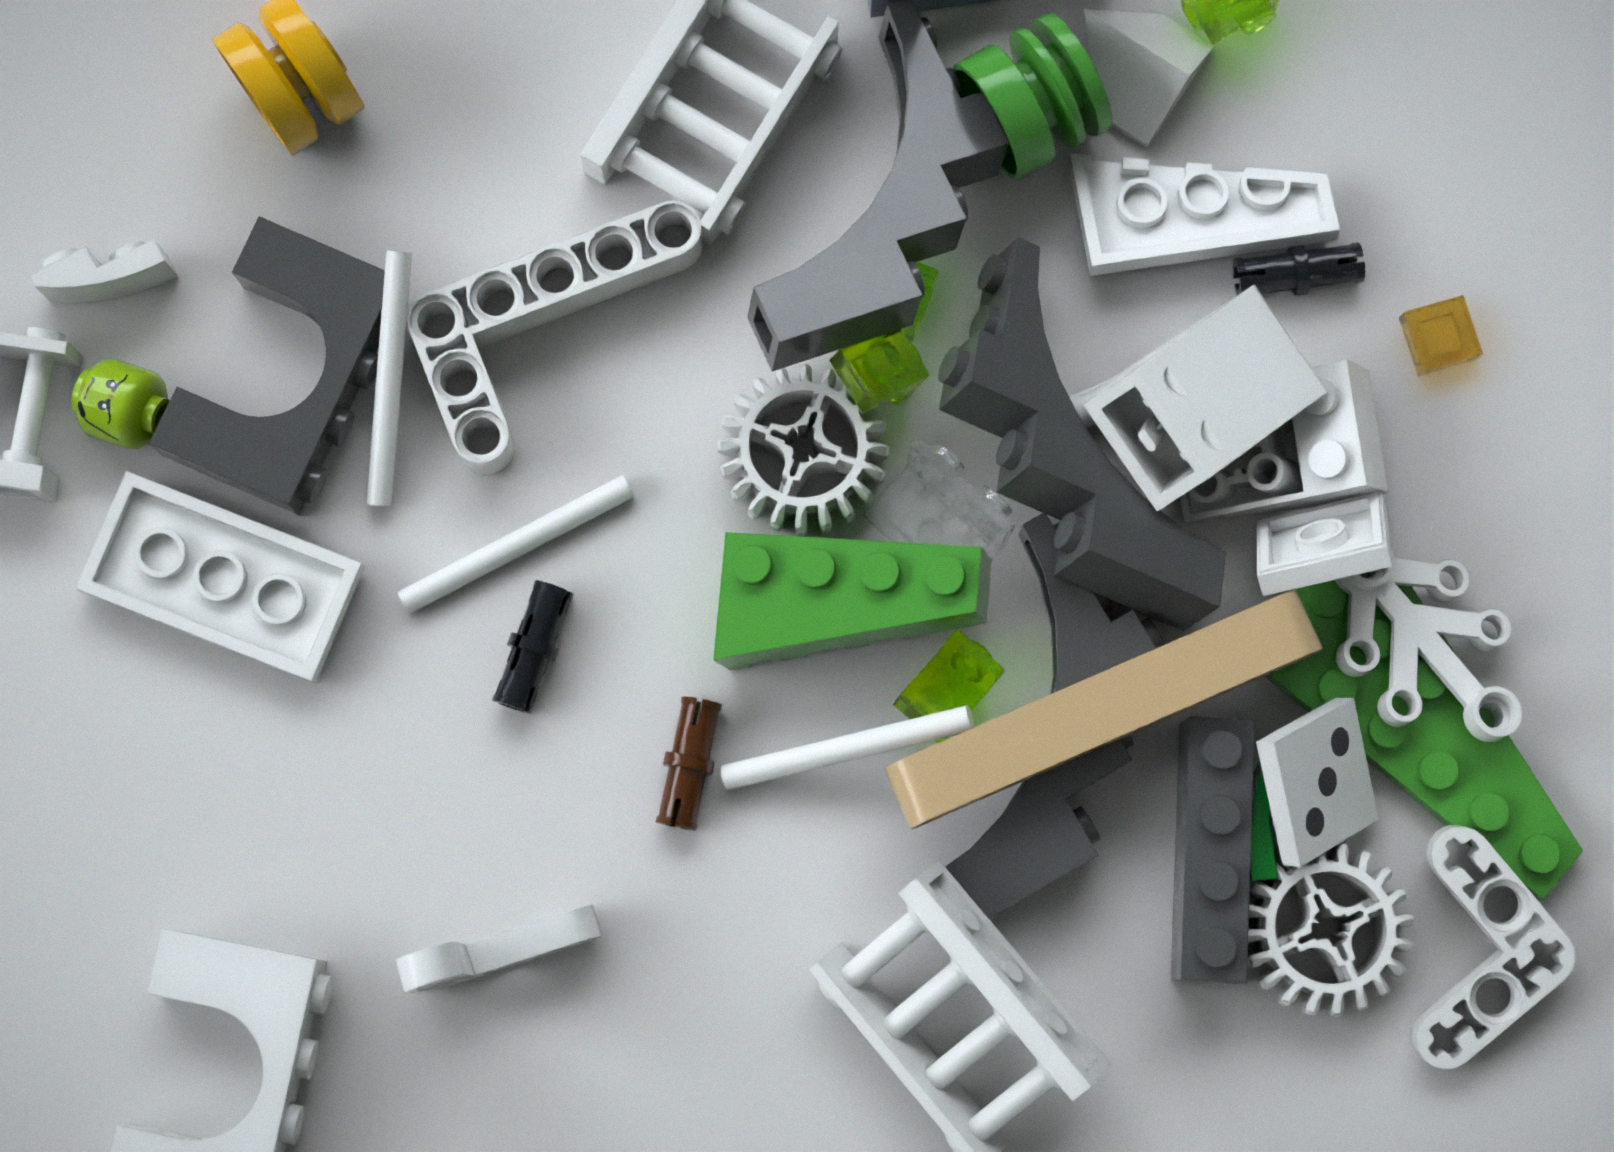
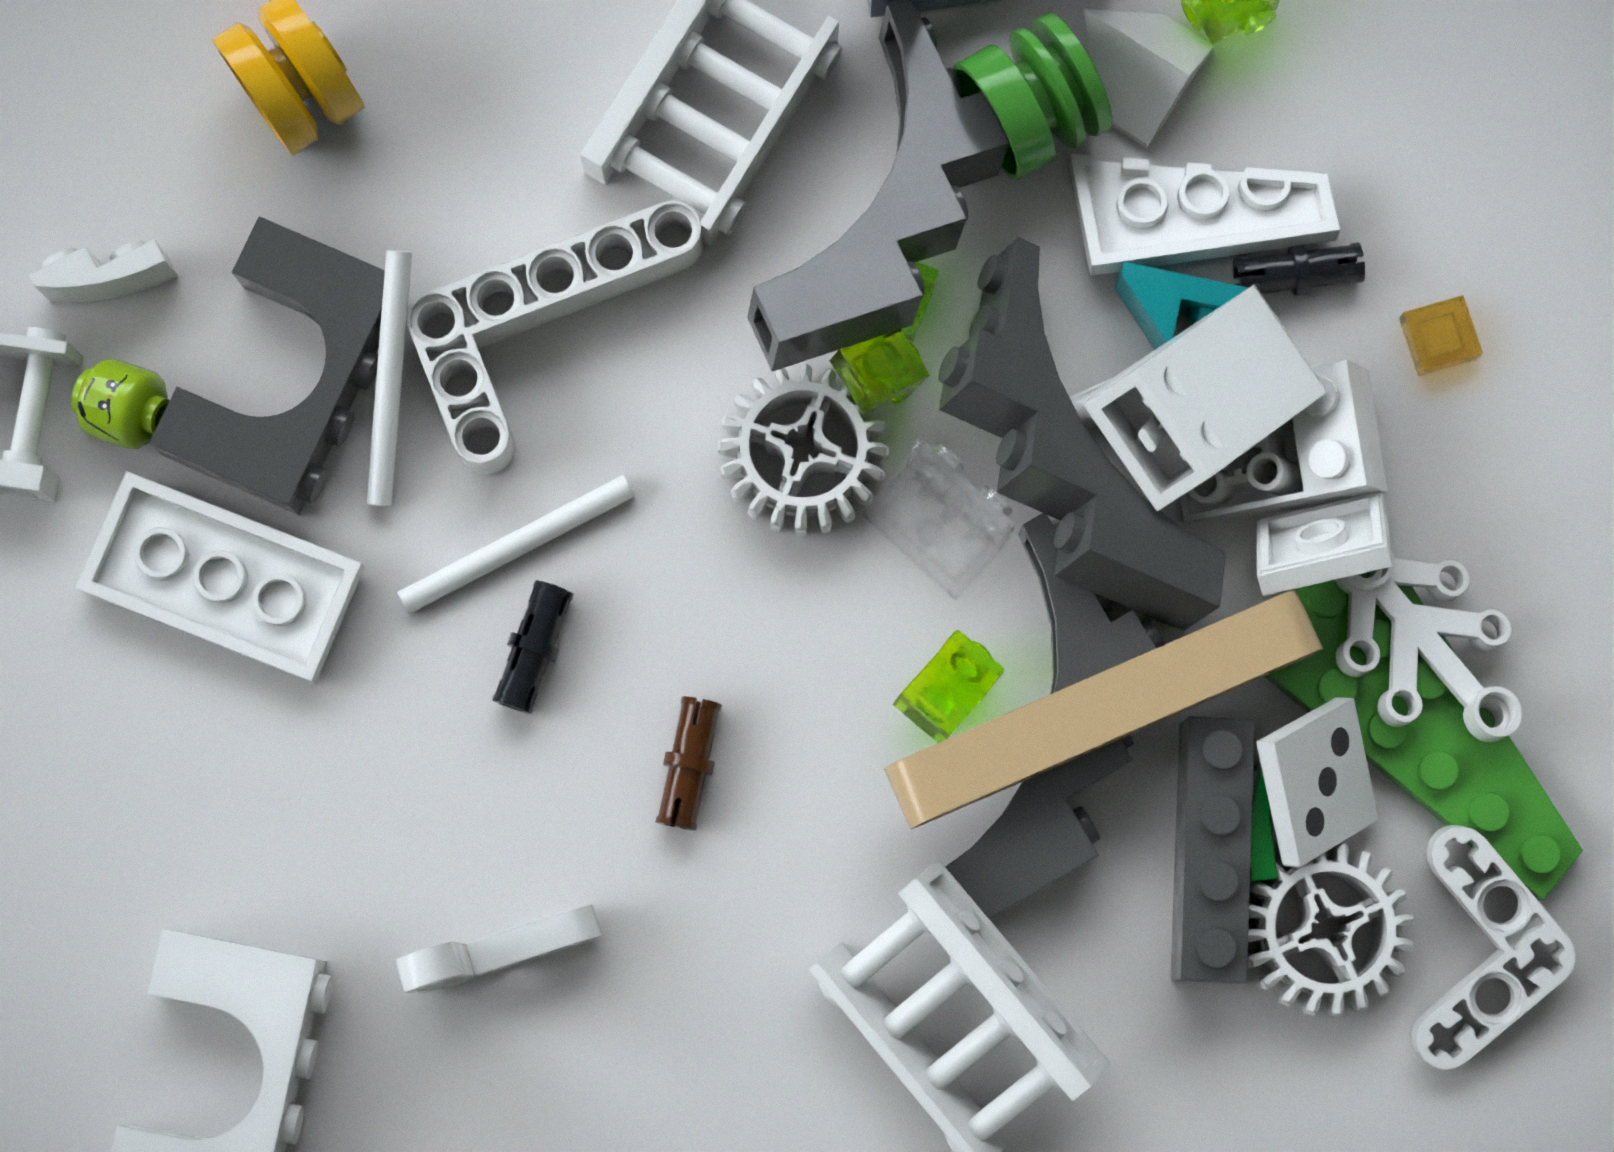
(832, 593): bright green wedge -> none
(847, 747): white bar -> none
(1160, 295): none -> teal slope

